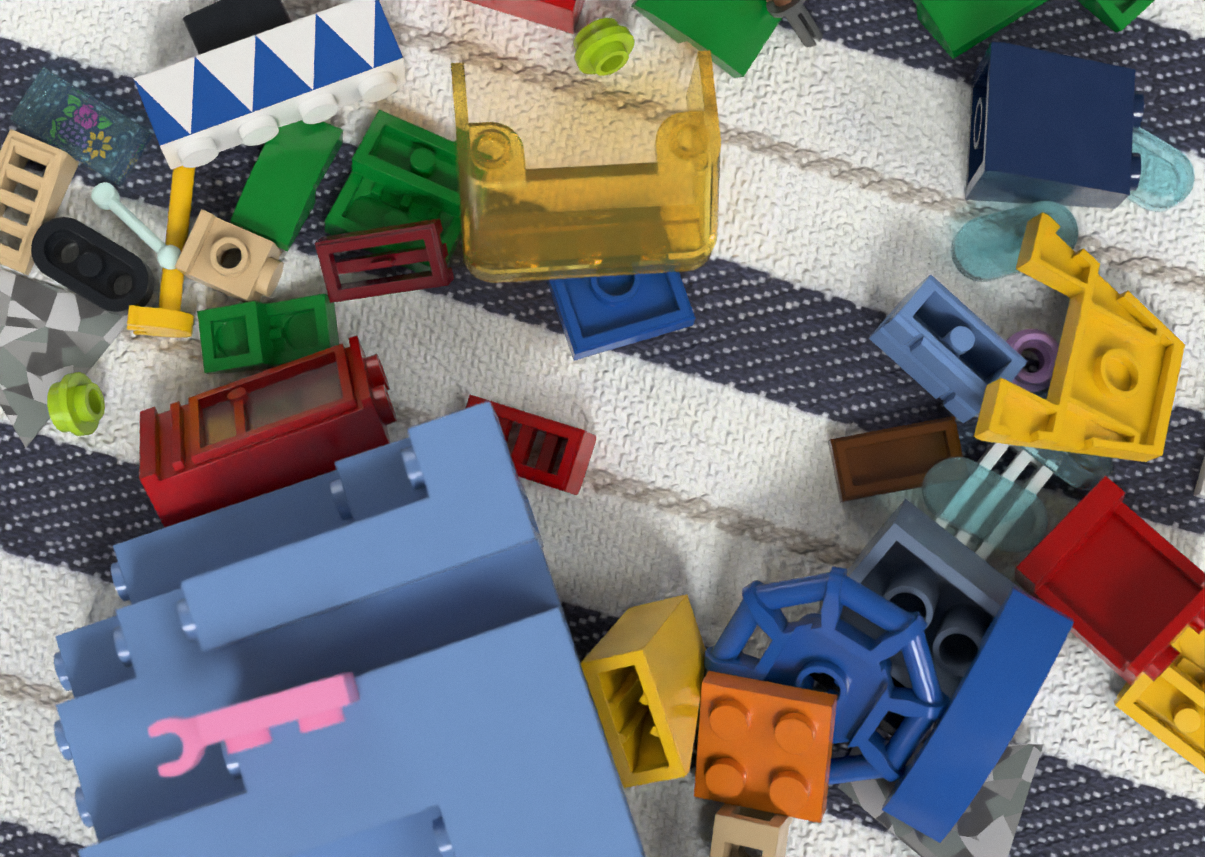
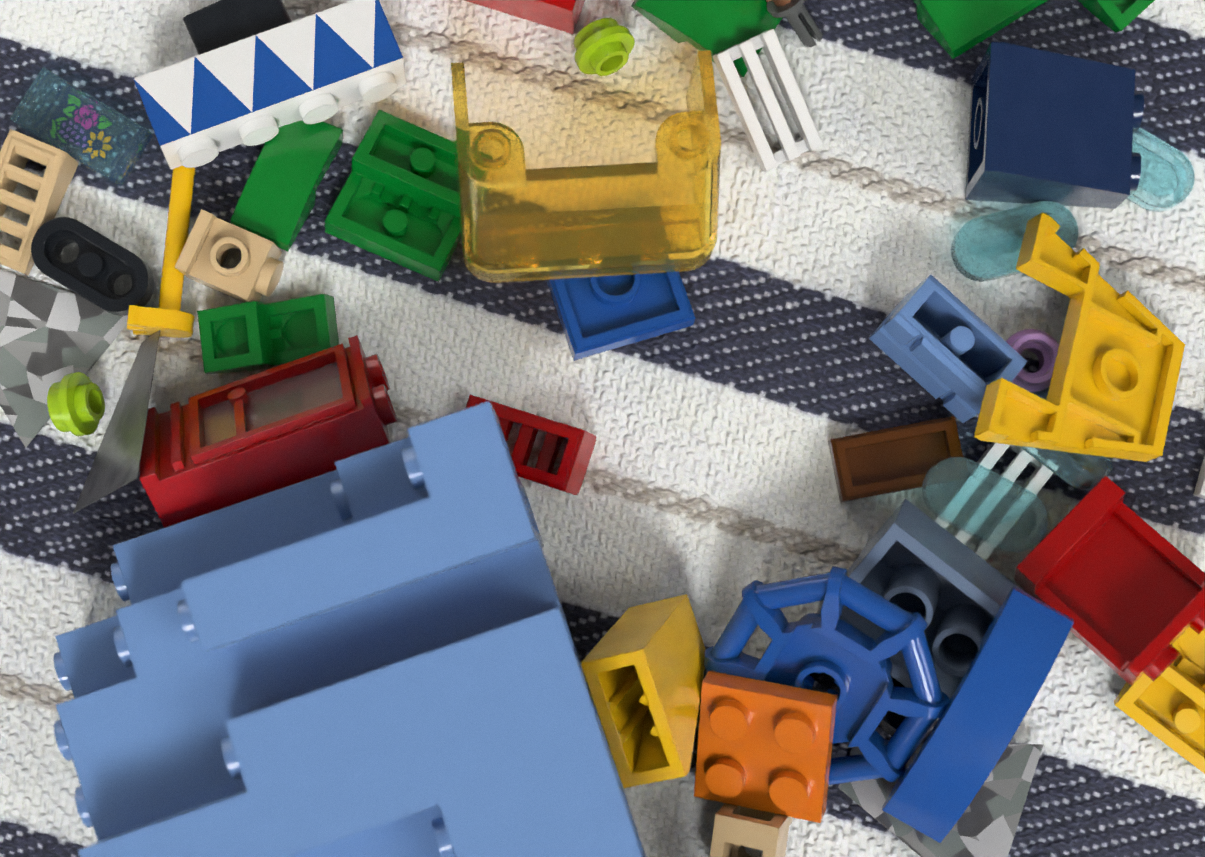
(107, 198): light aqua hinge -> none
(122, 444): none -> flat silver sticker
(249, 722): bright pink plate -> none
(433, 251): dark red tile -> none
(789, 148): none -> white tile

